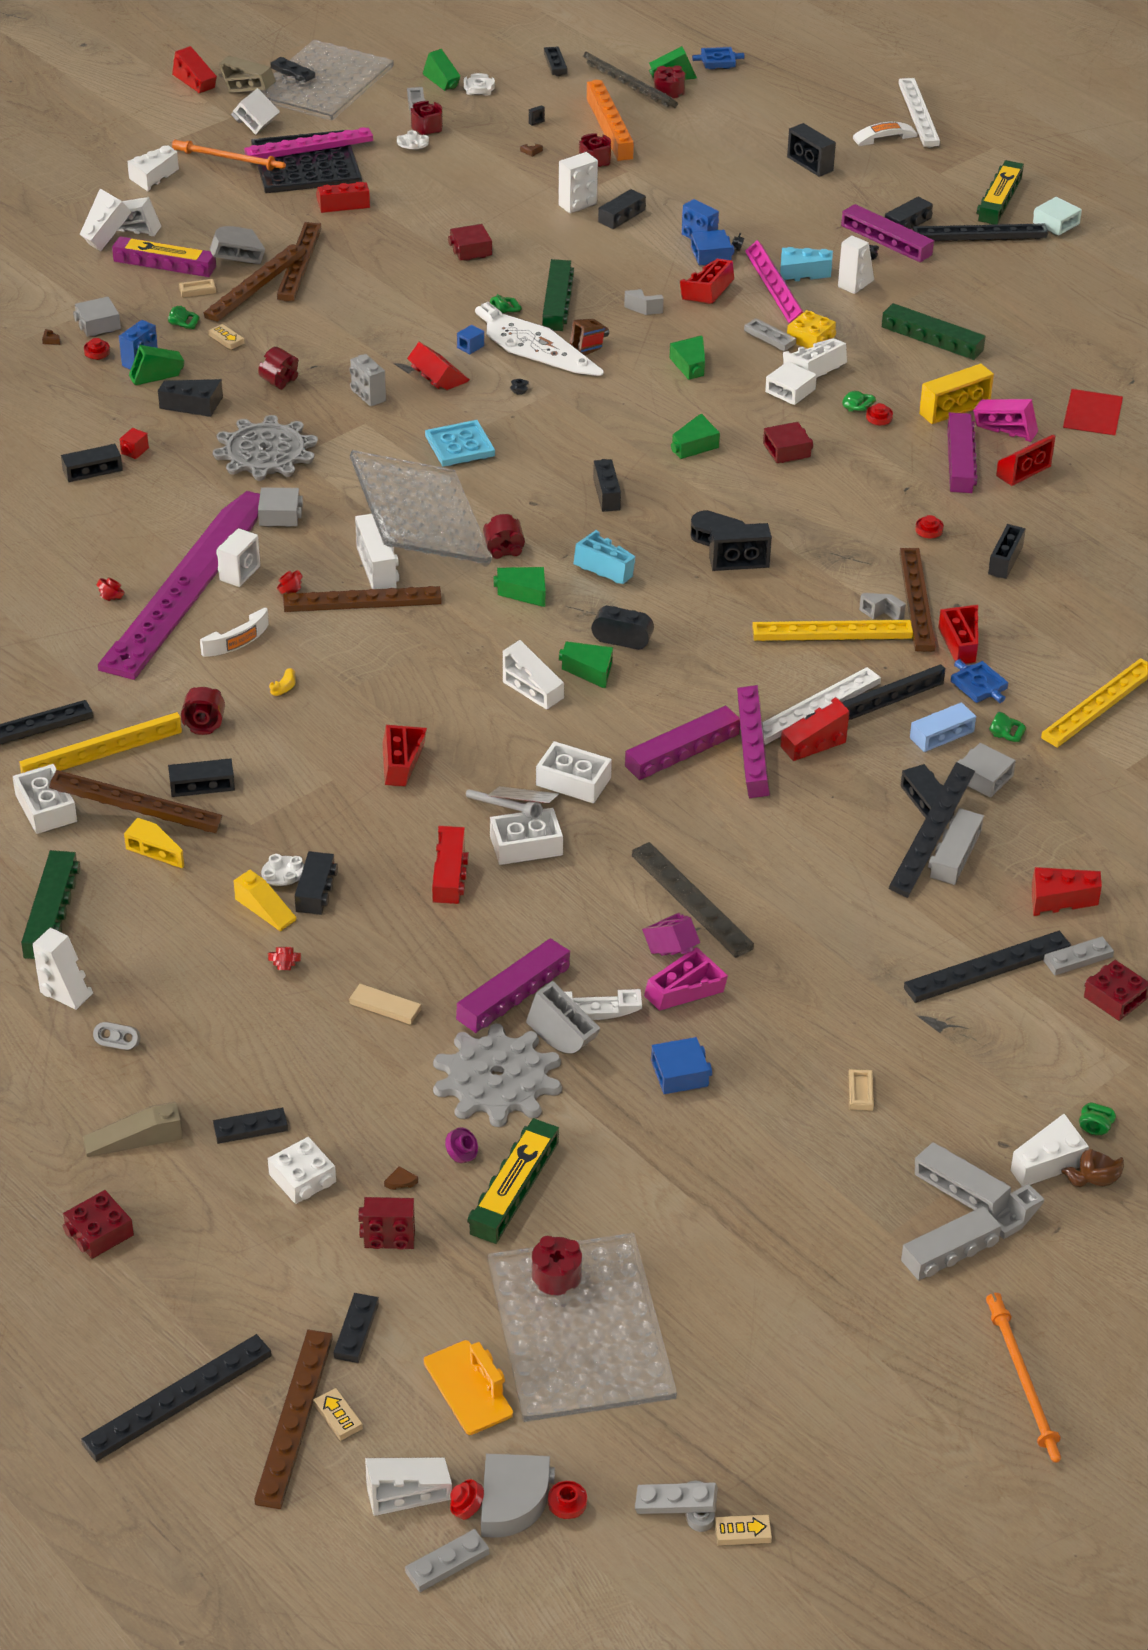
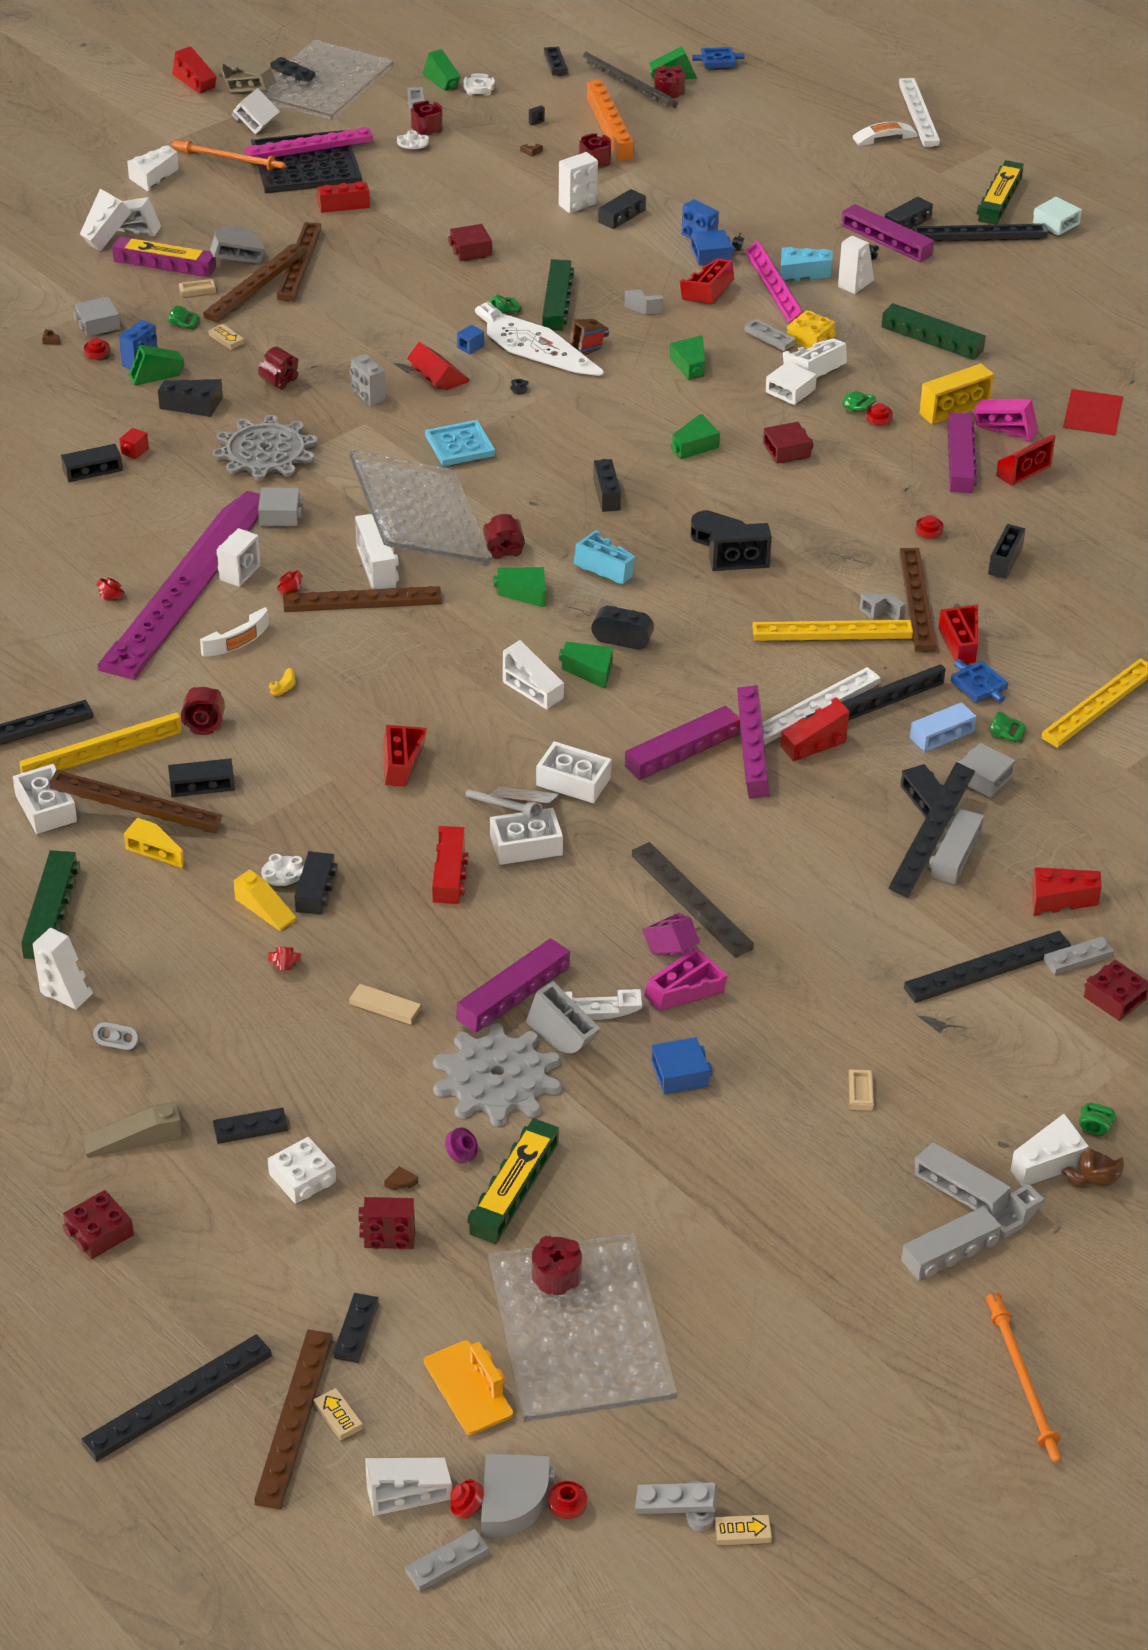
(811, 149): black brick -> none

